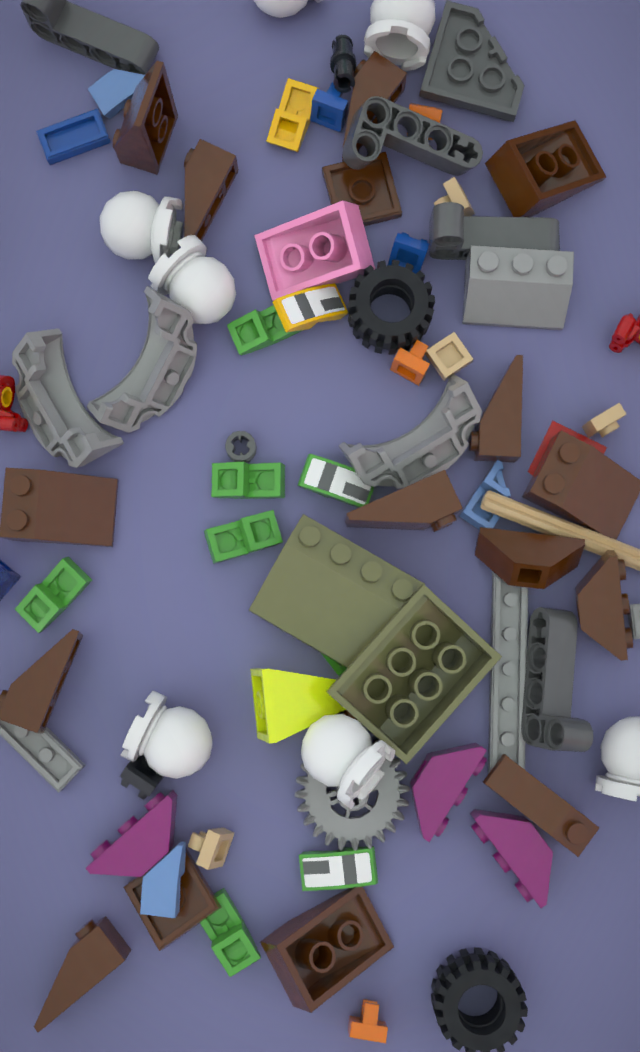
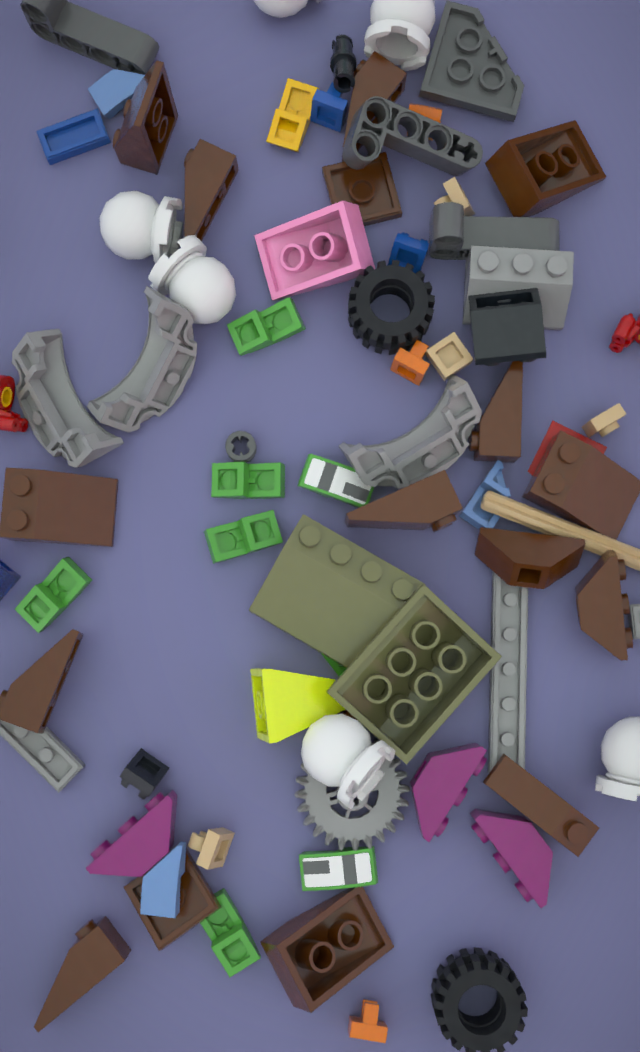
(171, 739): white tile -> none
(309, 306): slope -> none
(507, 327): none -> black slope
(550, 684): dark grey beam -> none

